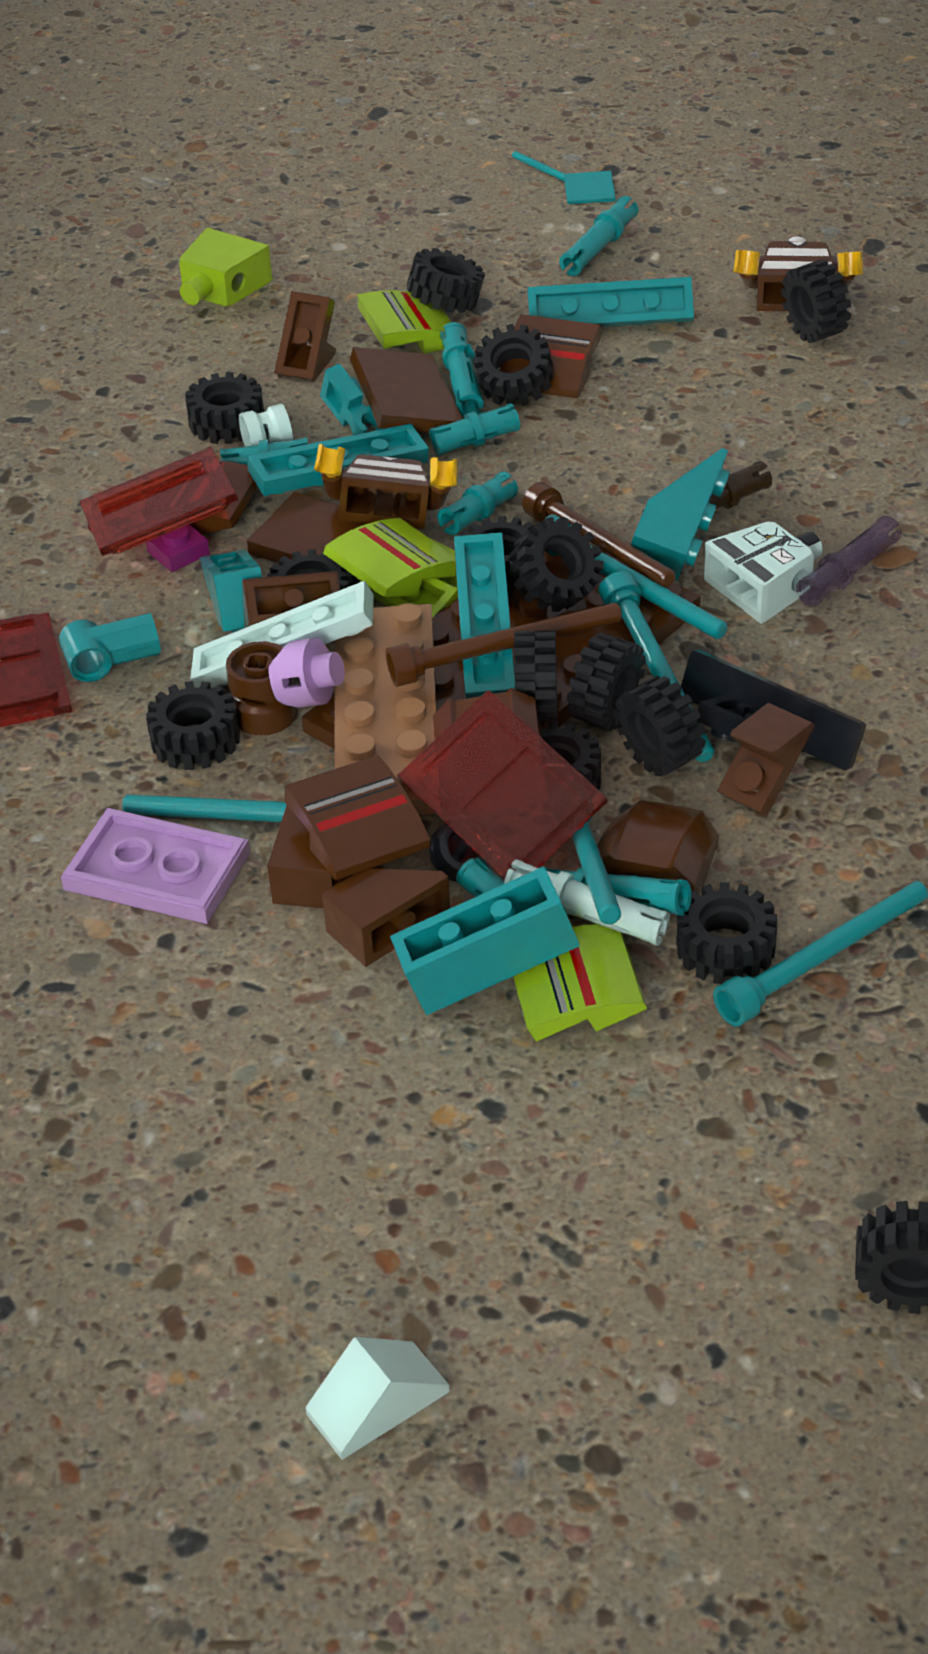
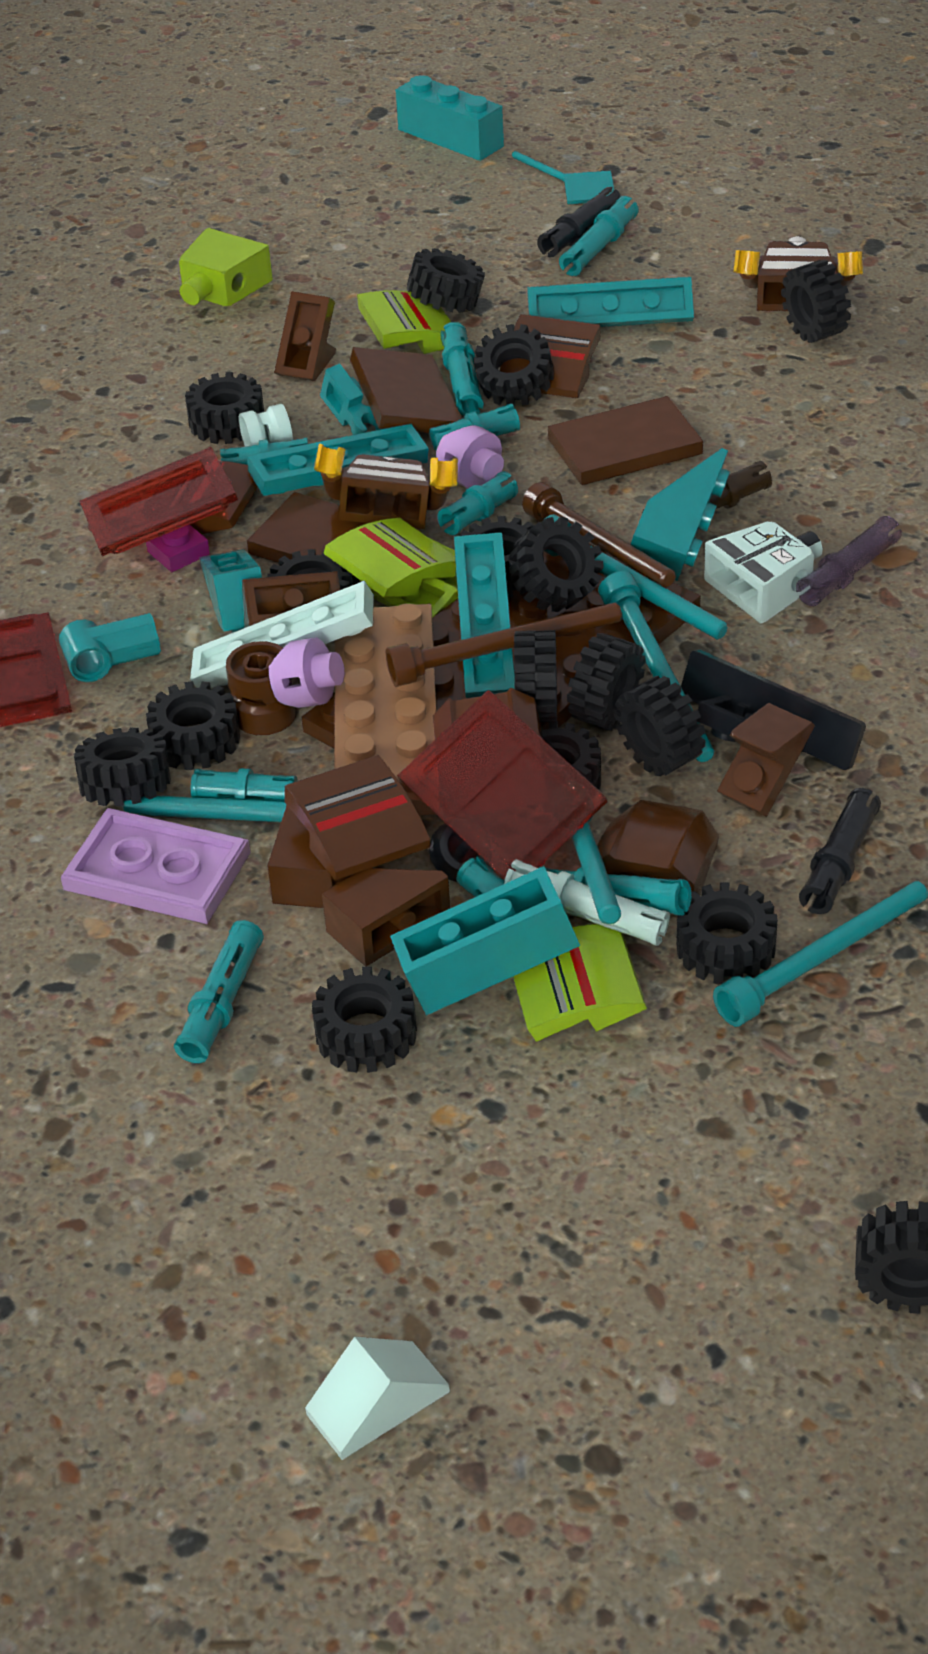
(122, 766): none -> black tyre
(198, 1033): none -> teal pin
(239, 785): none -> teal pin
(364, 1042): none -> black tyre
(450, 117): none -> teal brick
(477, 454): none -> lavender piece
(572, 226): none -> black pin
(625, 440): none -> reddish brown tile
(834, 862): none -> black pin

